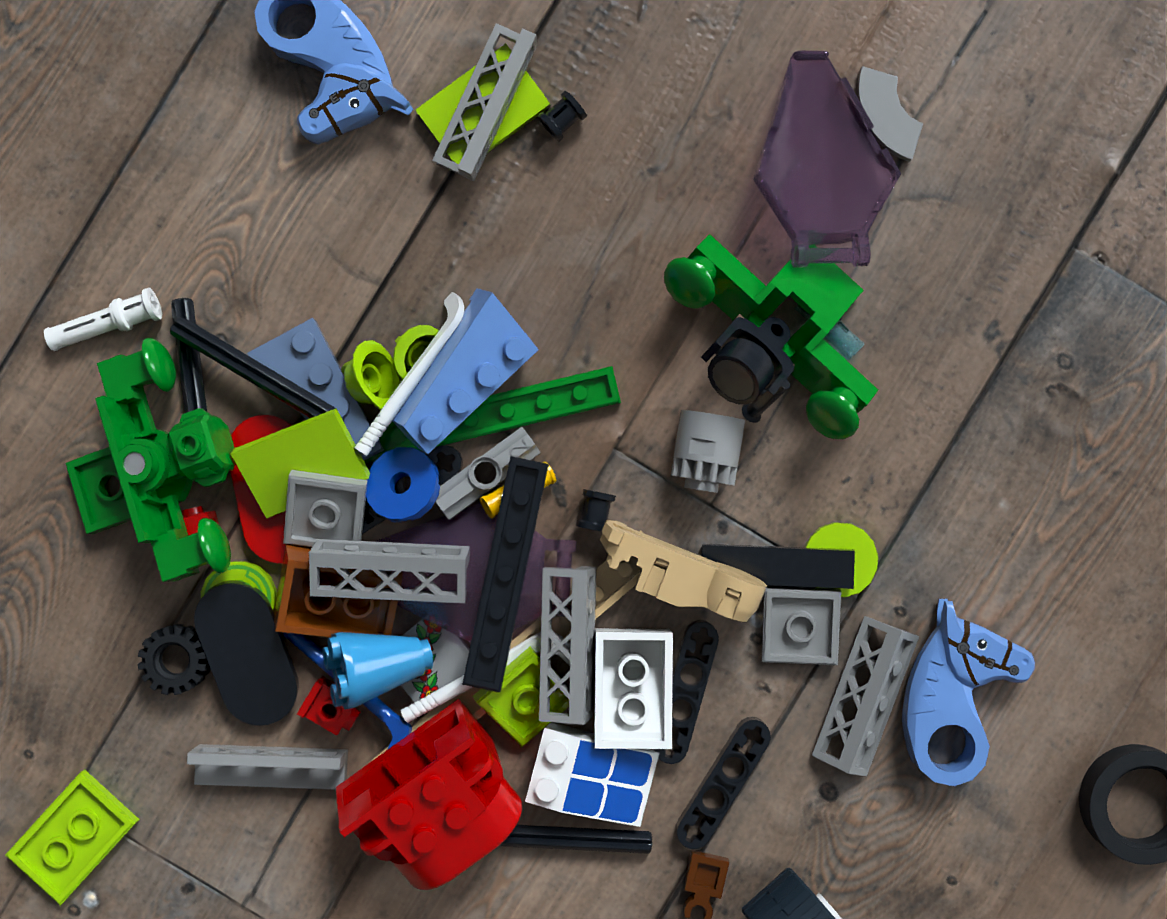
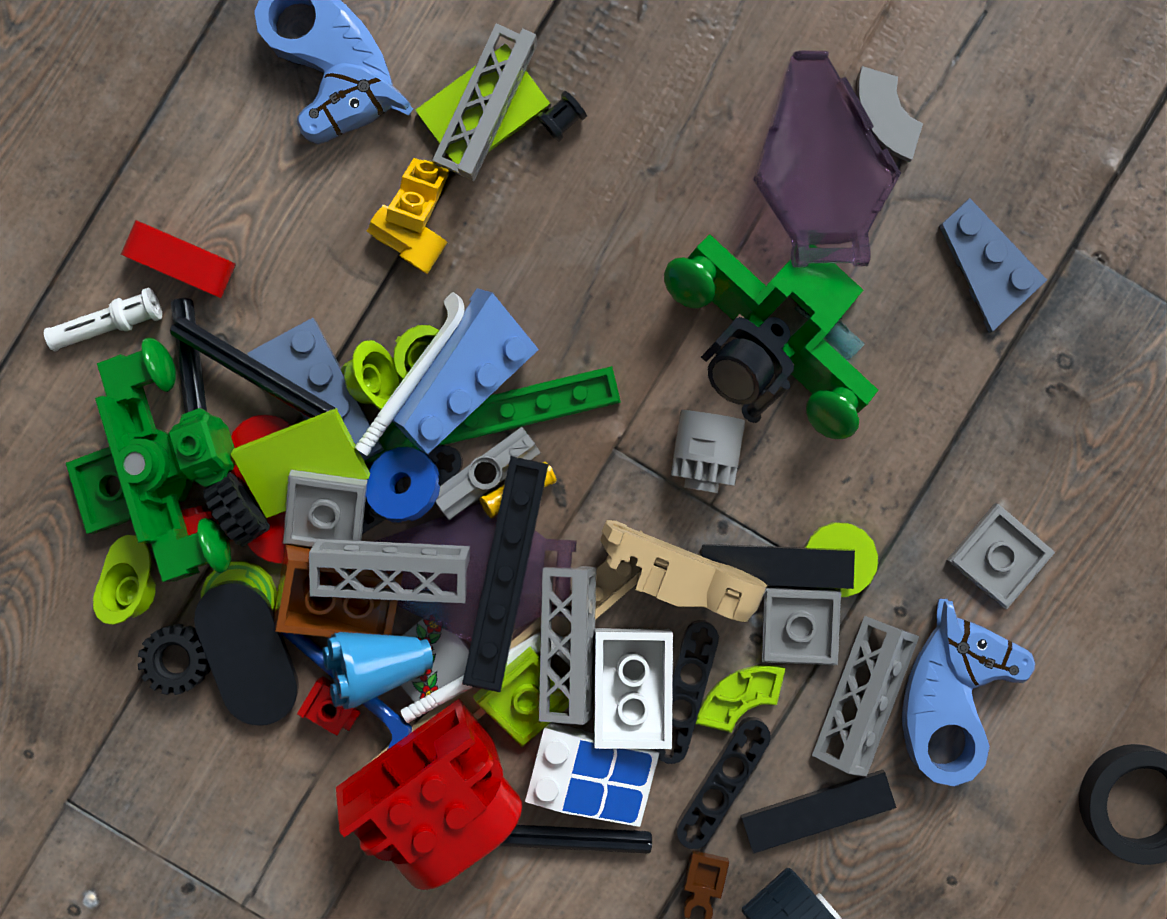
(72, 837): lime tile -> none
(125, 582): none -> lime piece
(178, 259): none -> red beam
(236, 510): none -> black tyre
(268, 766): light grey fence -> none
(414, 247): none -> yellow piece
(417, 195): none -> yellow slope
(595, 510): black bush -> none
(738, 693): none -> lime tile
(818, 811): none -> black tile
(992, 265): none -> sand blue wing
(1000, 556): none -> light grey tile

